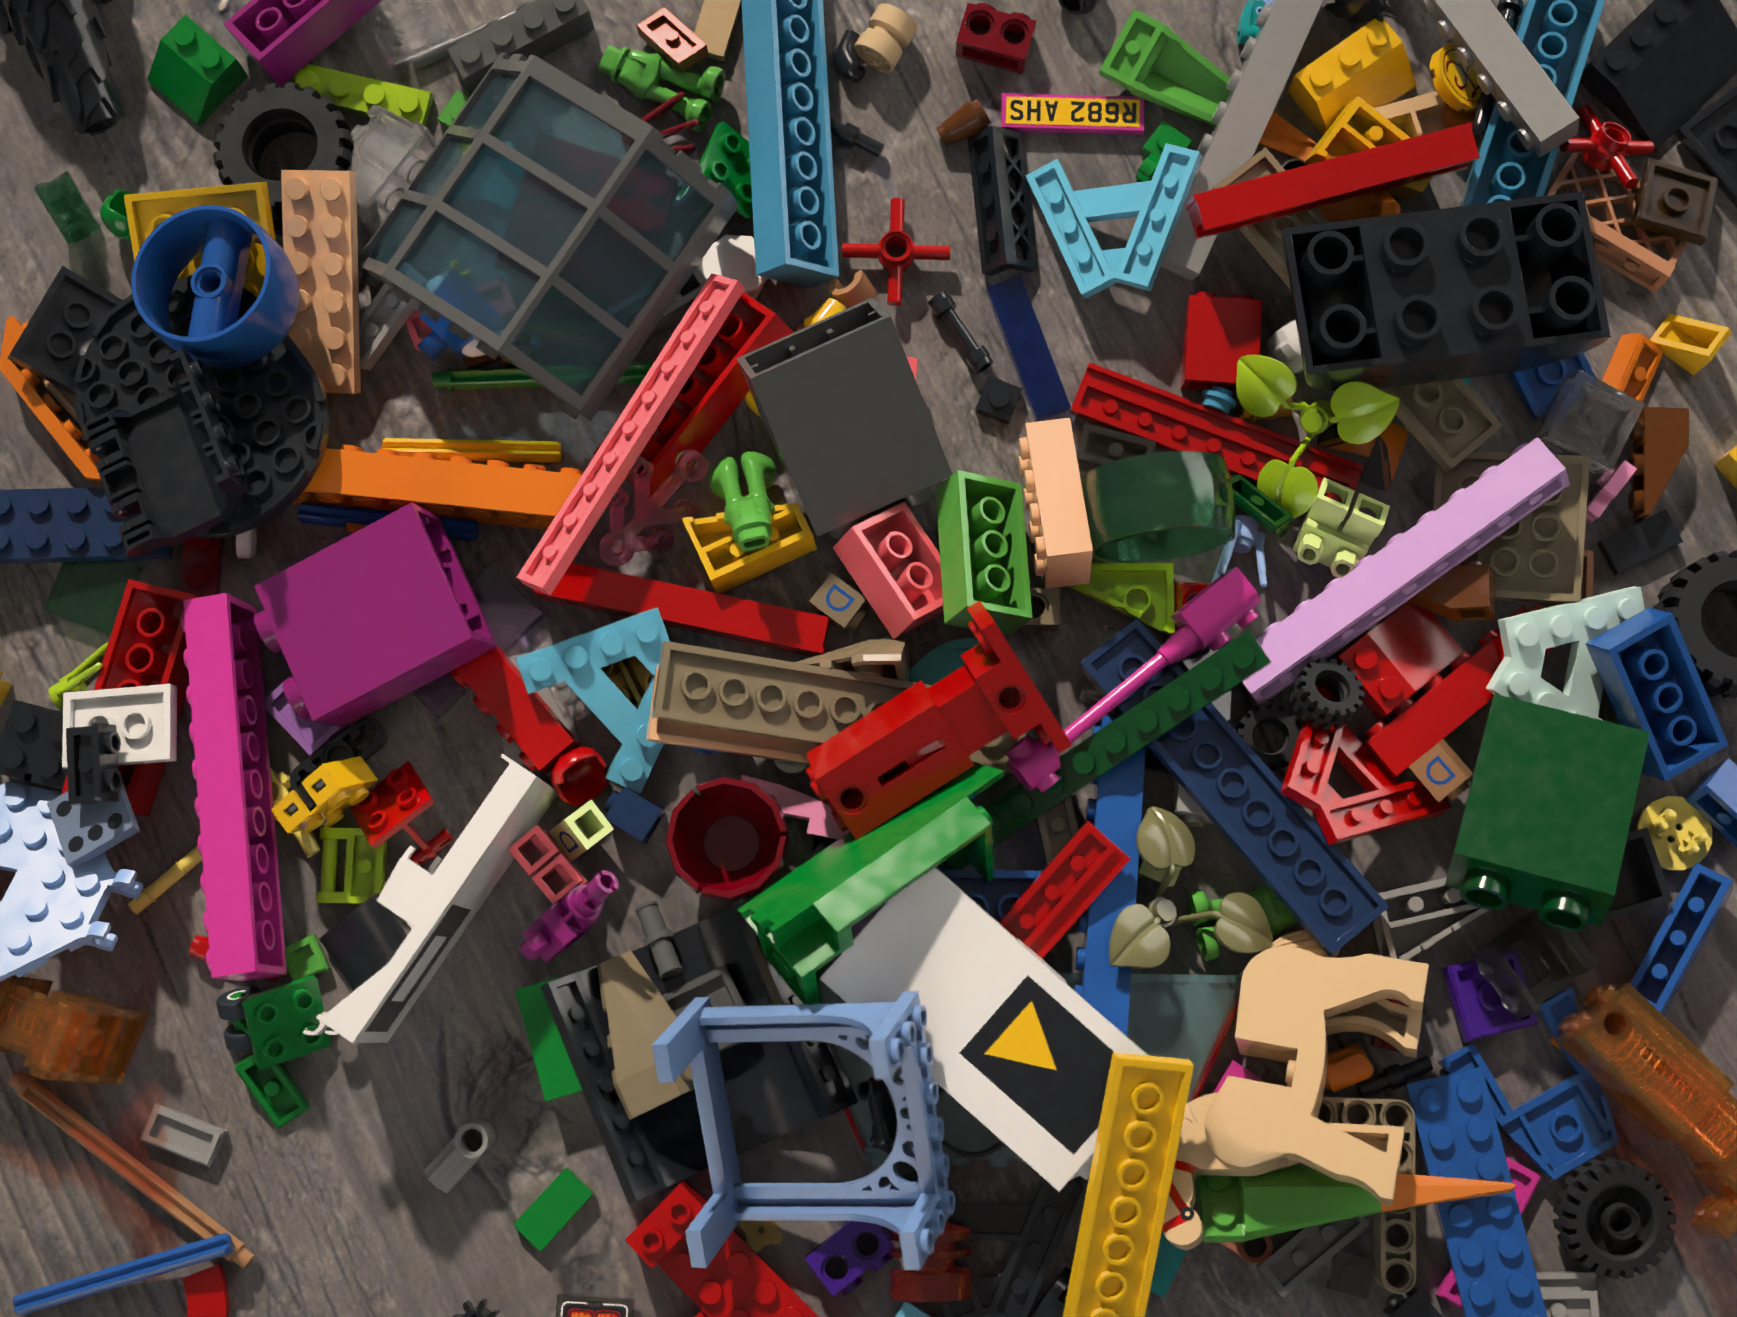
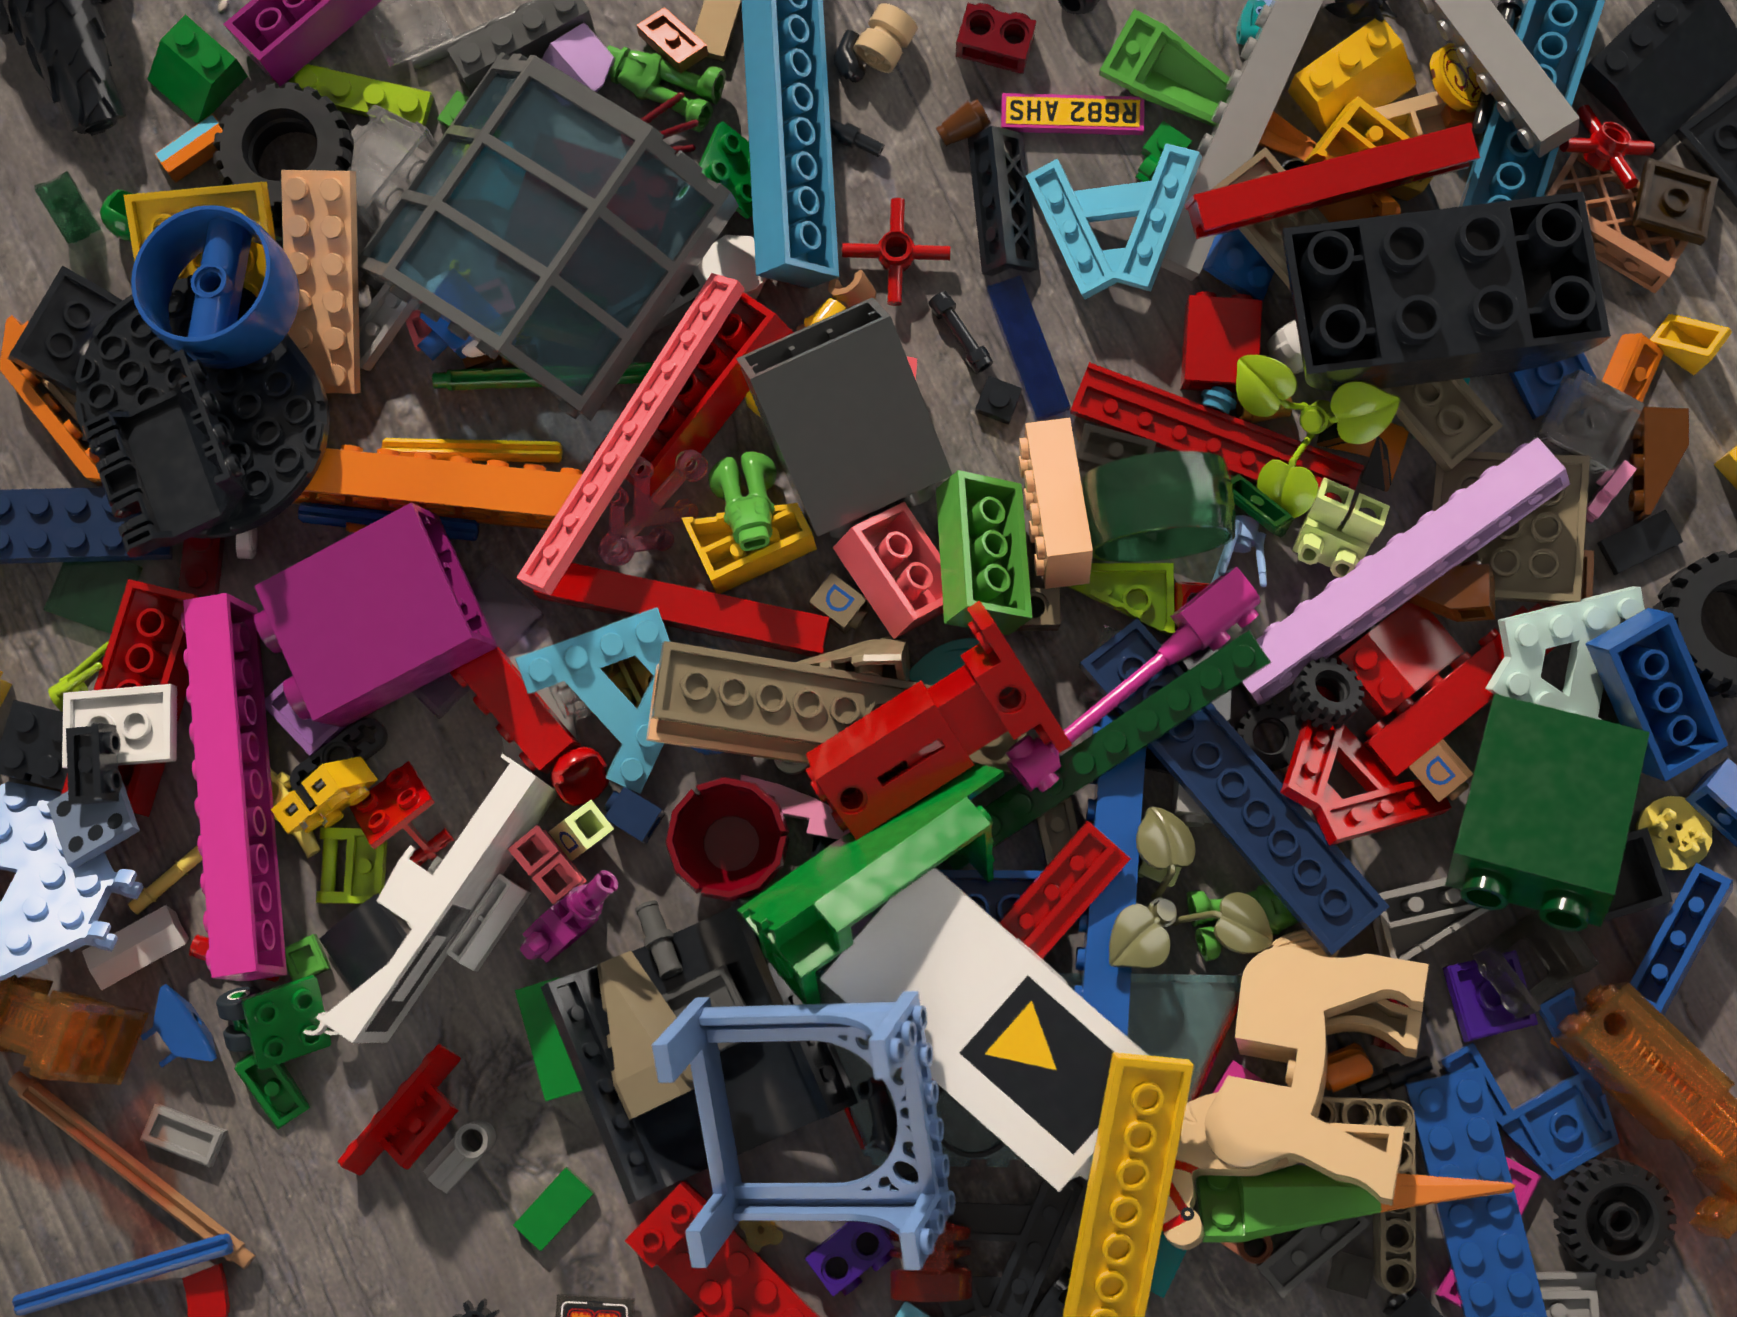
(136, 947): none -> white piece
(180, 1028): none -> blue piece
(190, 149): none -> orange slope
(409, 1118): none -> red bracket
(488, 923): none -> white piece
(581, 56): none -> lavender slope
(1238, 264): none -> blue plate

